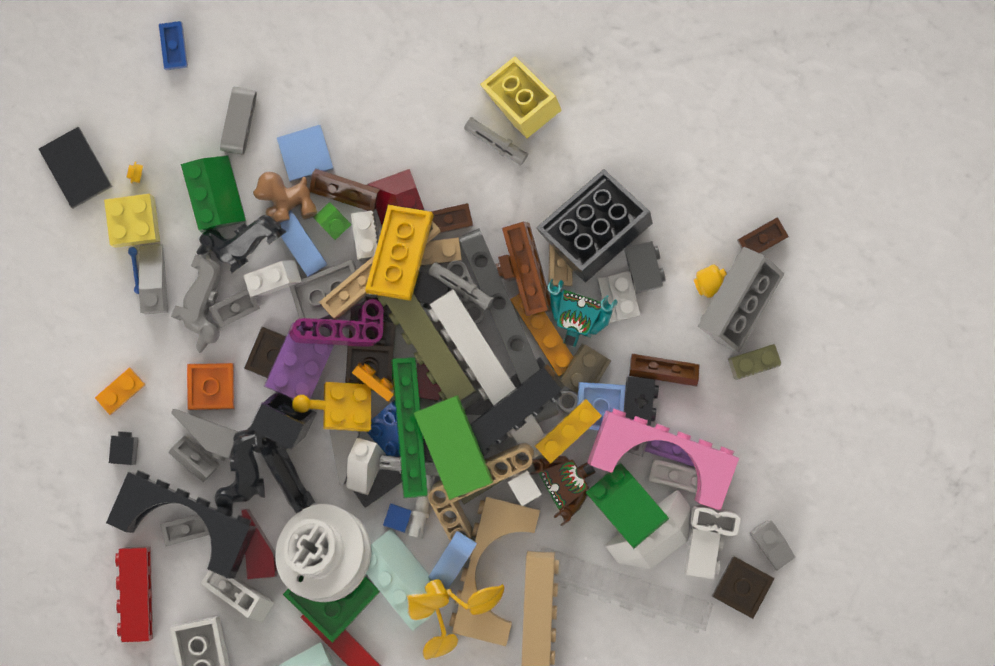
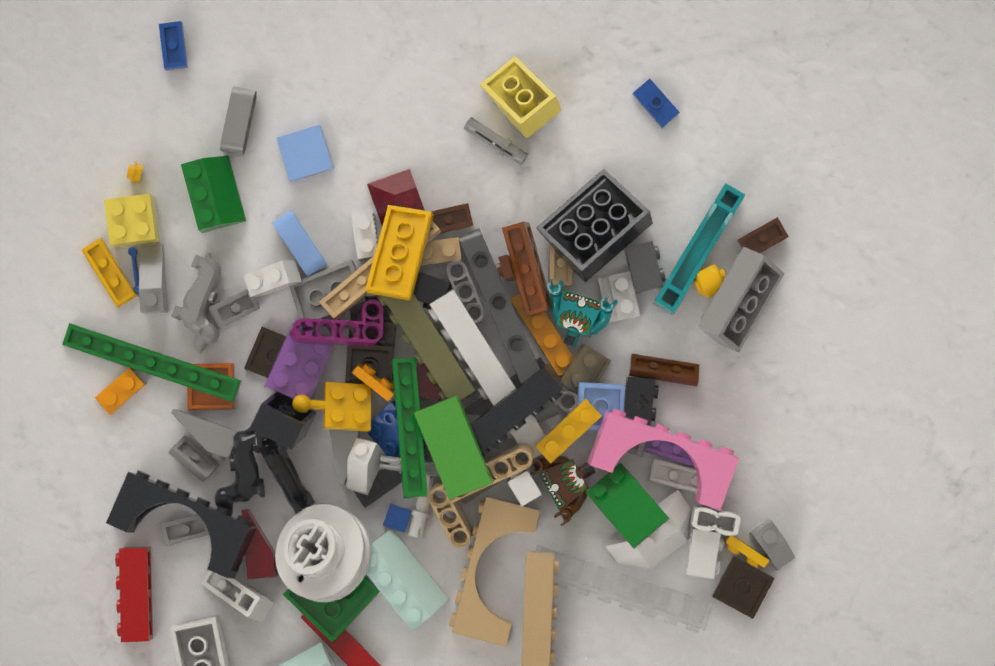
(75, 167): black tile -> none
(109, 272): none -> yellow tile
(123, 449): black brick -> none
(152, 362): none -> green tile
(243, 244): black animal -> none
(271, 188): medium nougat animal -> none
(332, 221): bright green brick -> none
(344, 190): reddish brown plate -> none
(424, 605): yellow plant -> none
(453, 559): light blue beam -> none
(466, 289): light grey pin -> none
(655, 103): none -> blue plate
(698, 248): none -> teal arch
(753, 556): none -> yellow plate
(754, 362): olive brick -> none

